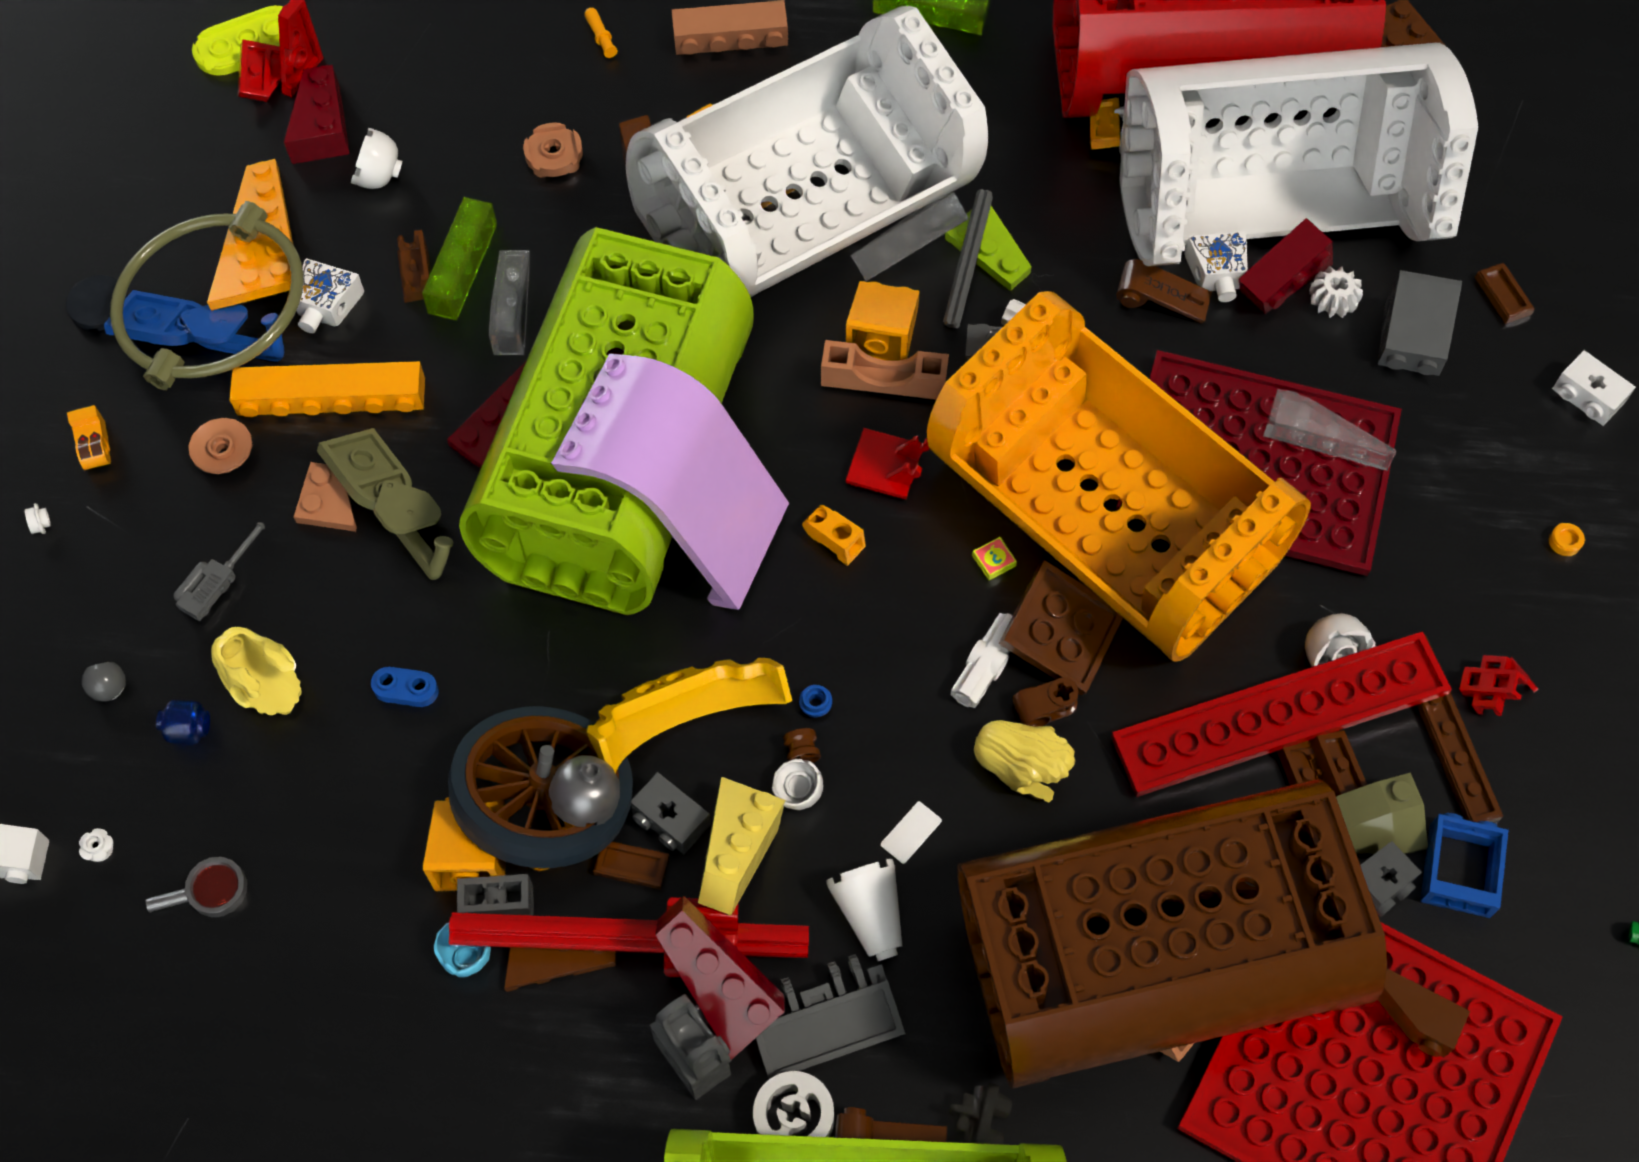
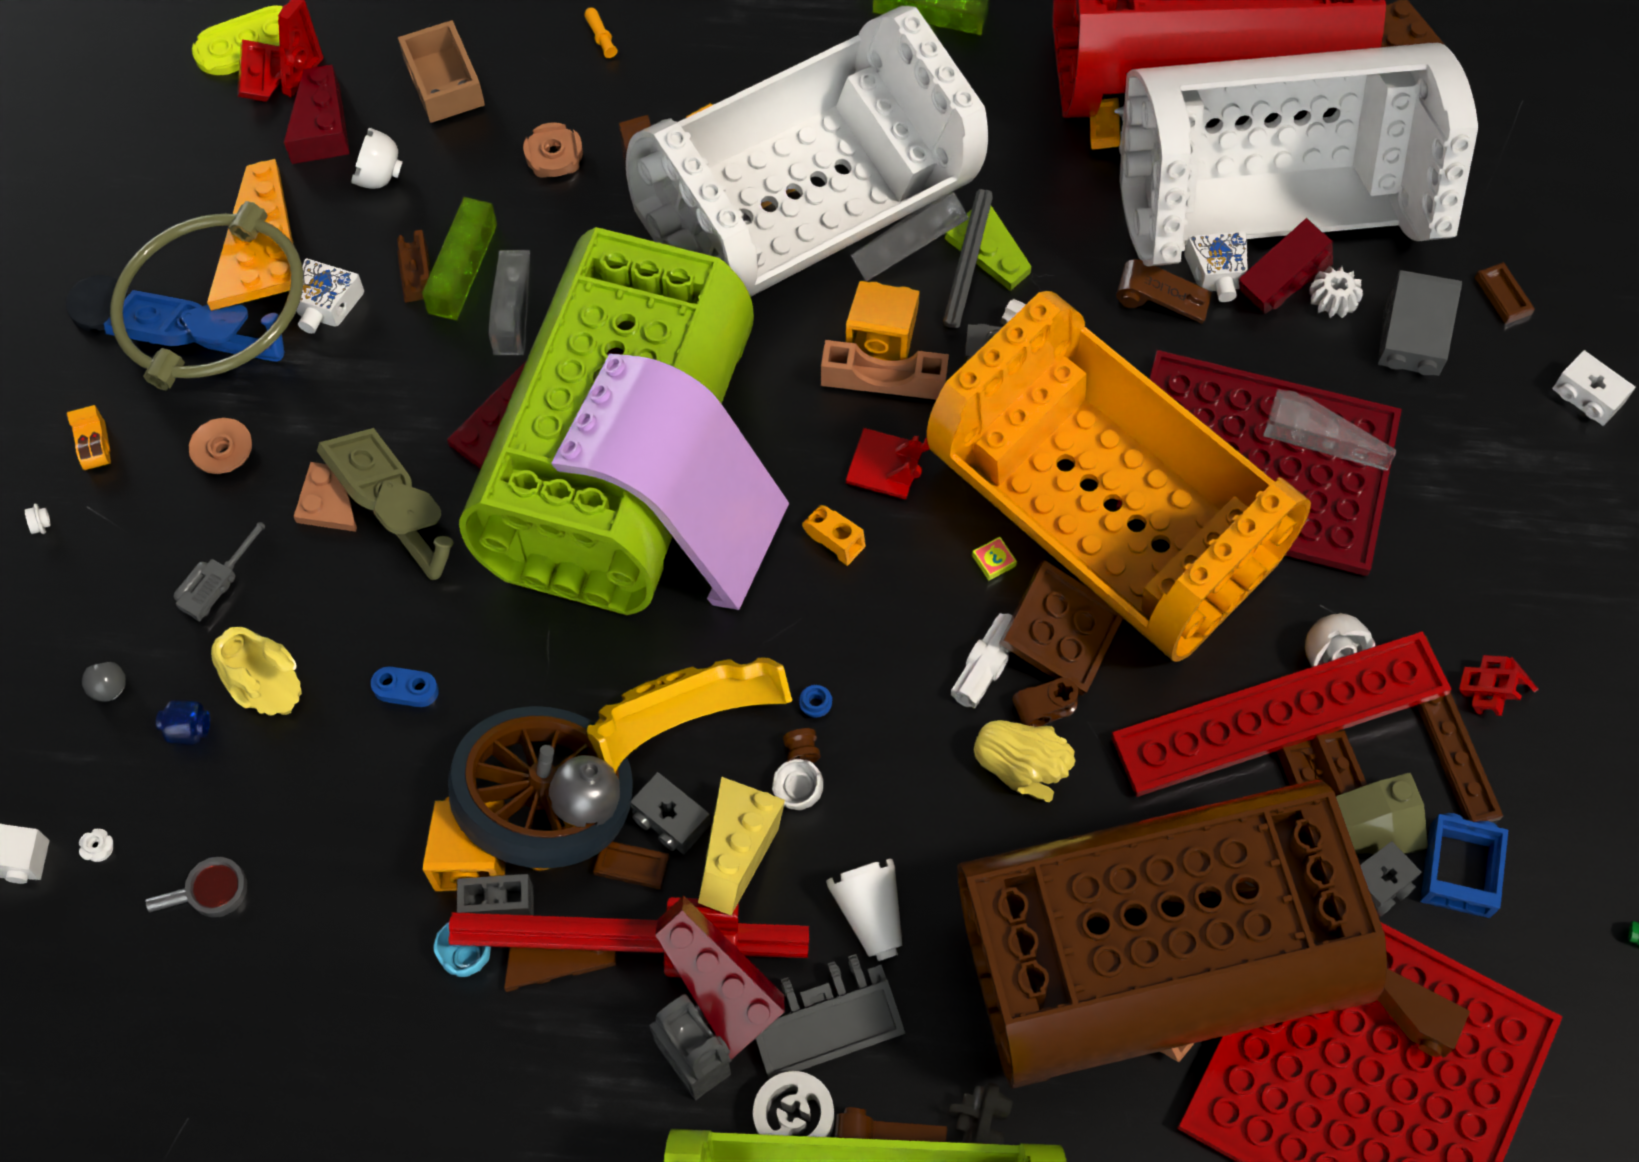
(327, 388): light orange brick -> none
(441, 71): none -> medium nougat piece
(730, 27): nougat brick -> none
(911, 832): white sticker -> none
(1566, 539): light orange tile -> none

